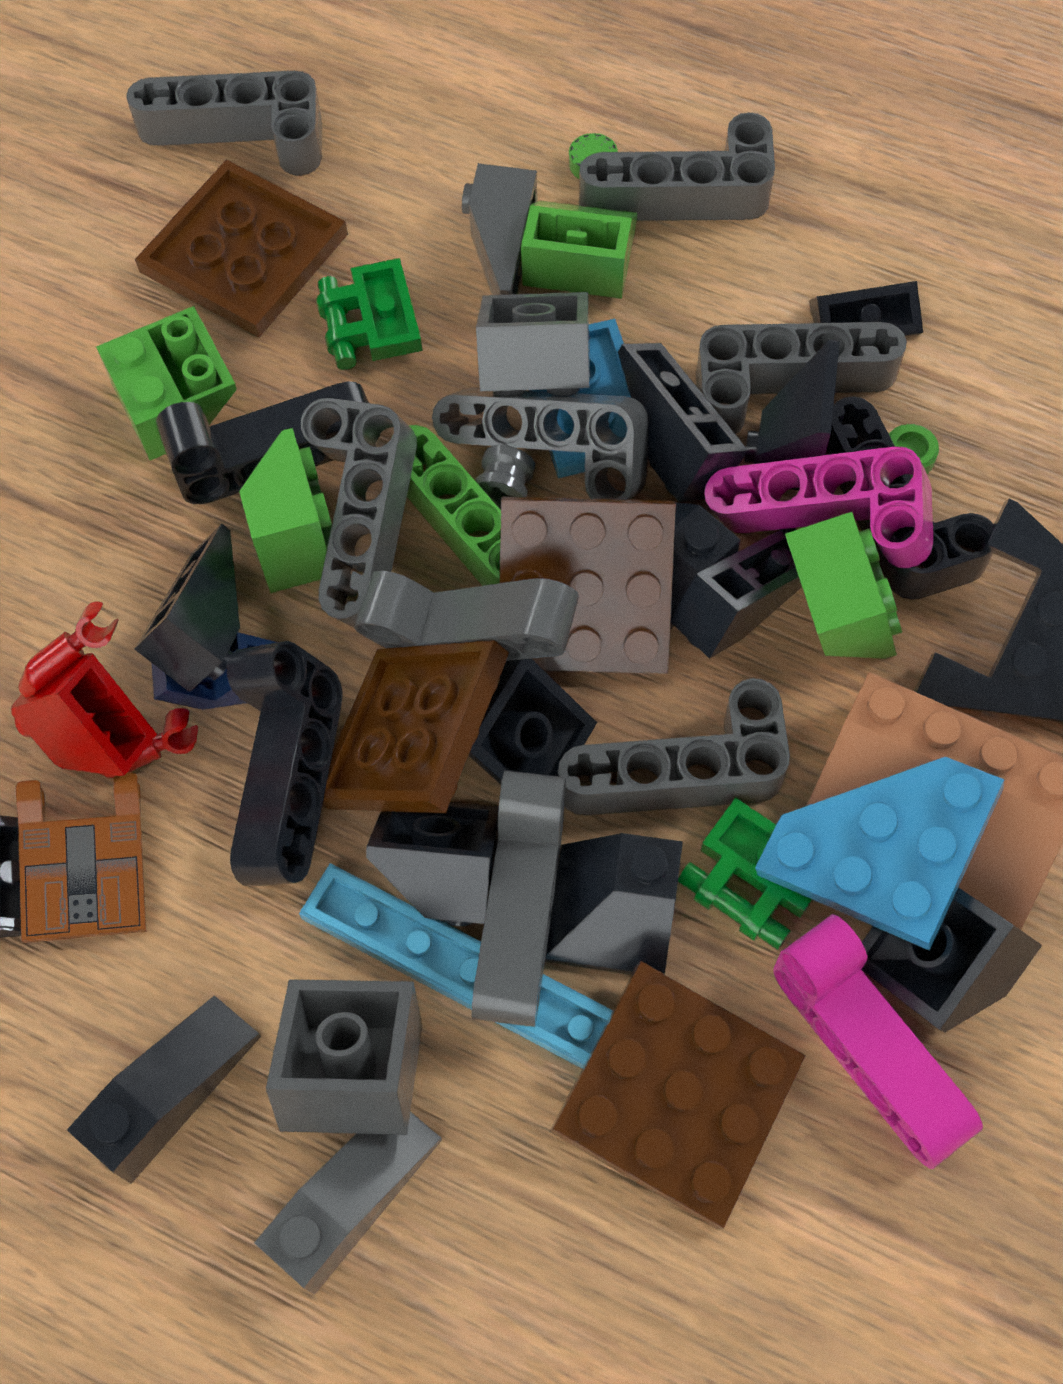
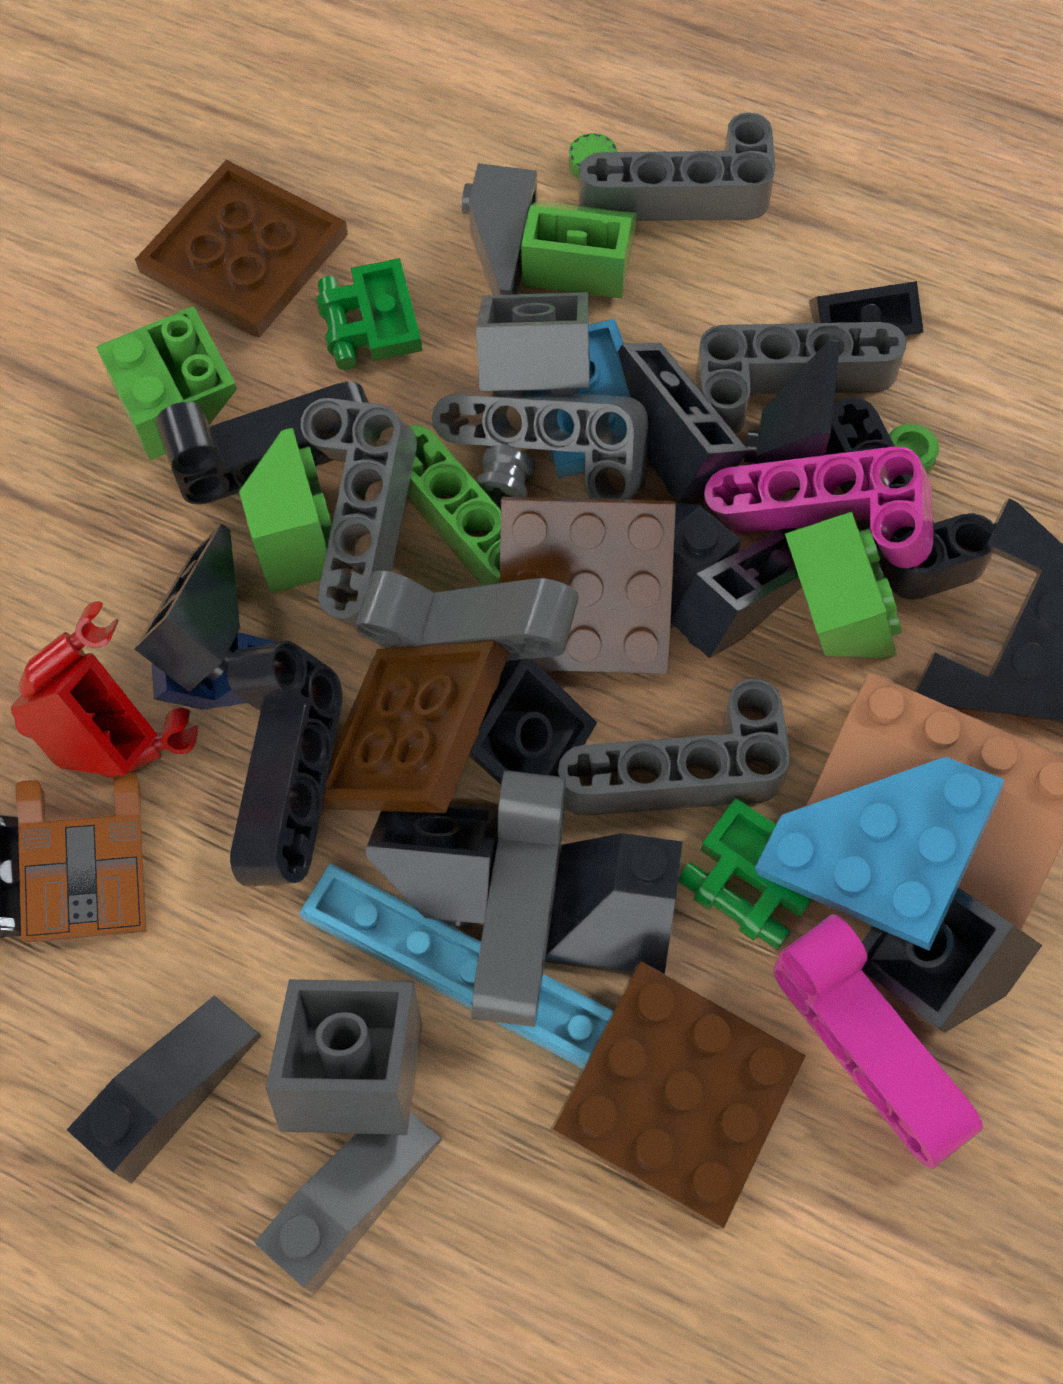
(233, 109): dark grey beam -> none

